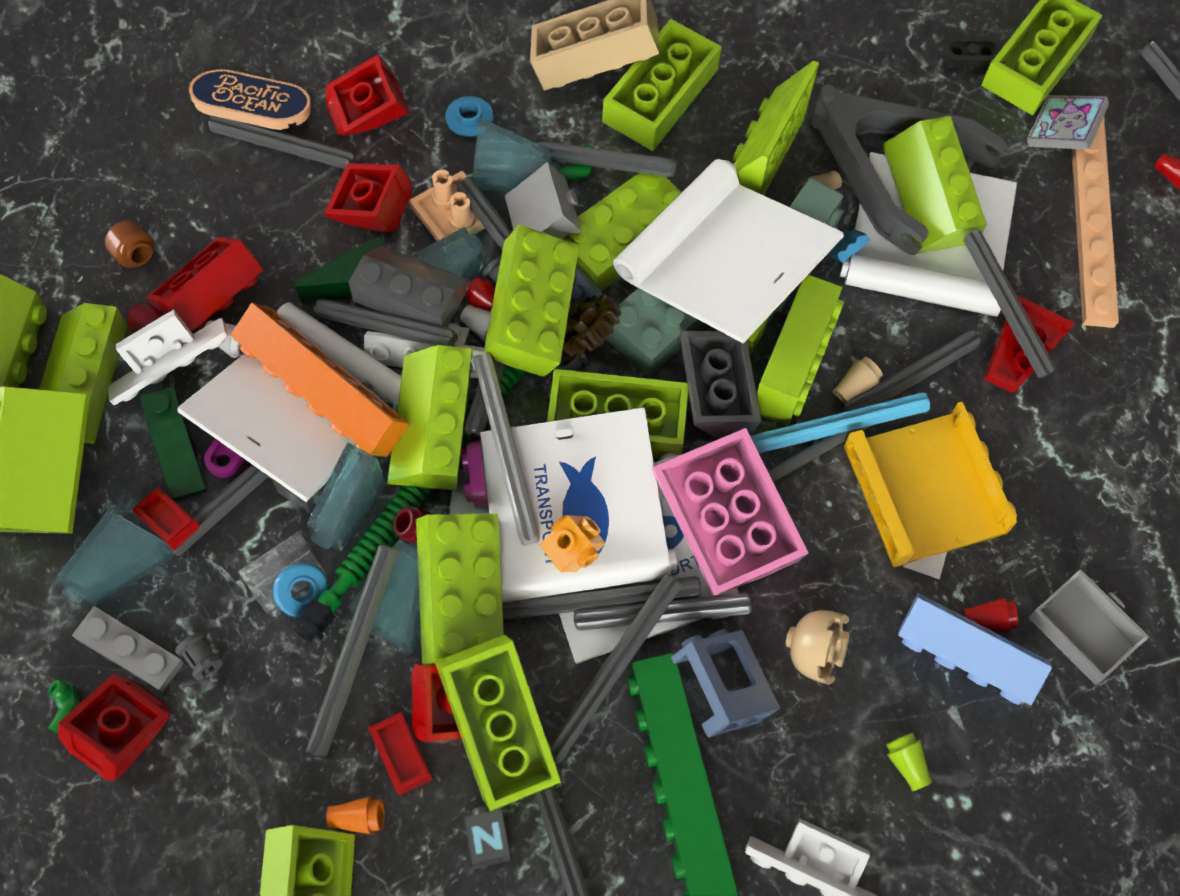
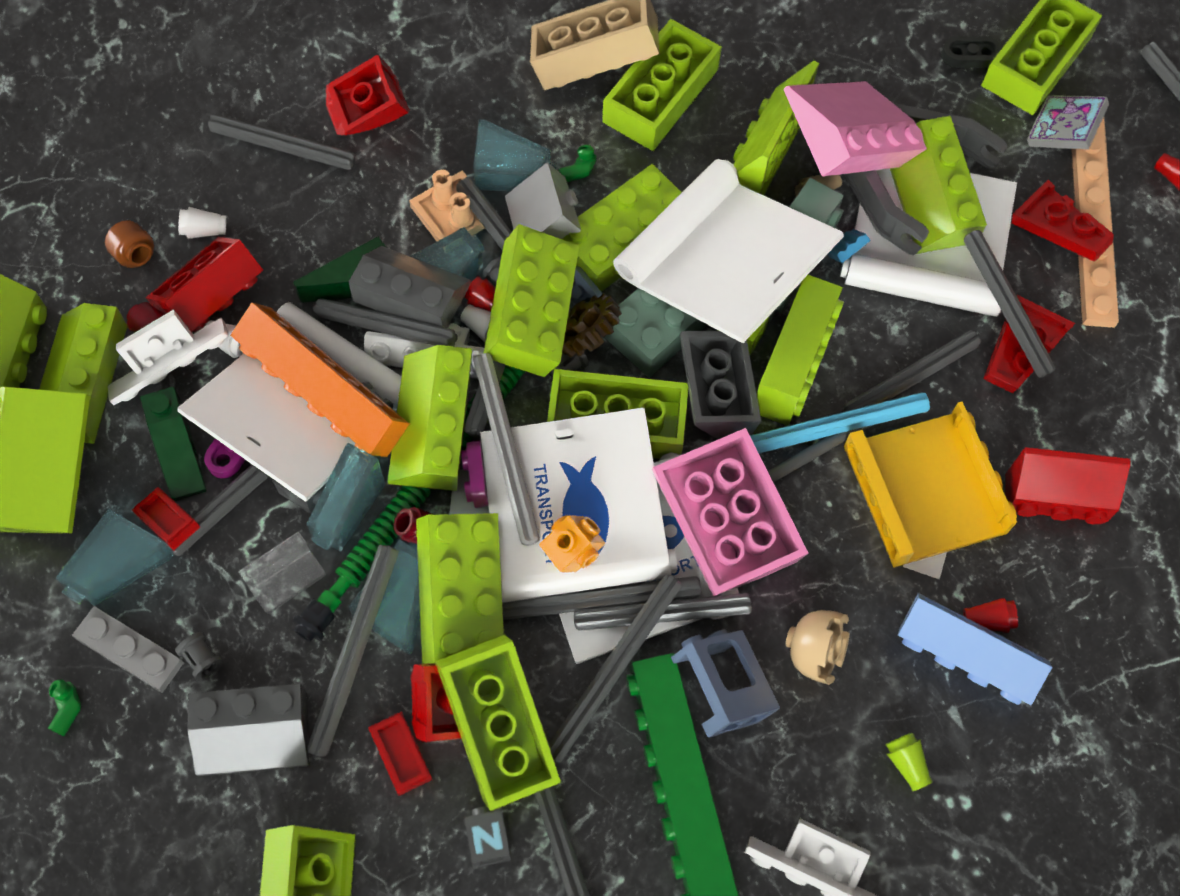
(113, 725): red slope -> none
(201, 223): none -> white cone
(248, 729): none -> slope
(250, 99): tile -> none
(290, 576): dark azure piece -> none
(357, 816): orange cone -> none
(370, 197): red slope -> none
(467, 126): dark azure piece -> none
(611, 159): dark grey axle -> none
(853, 127): none -> bright pink slope
(859, 378): tan cone -> none
(1060, 222): none -> red wing
(1066, 485): none -> slope
(1089, 626): light grey container -> none

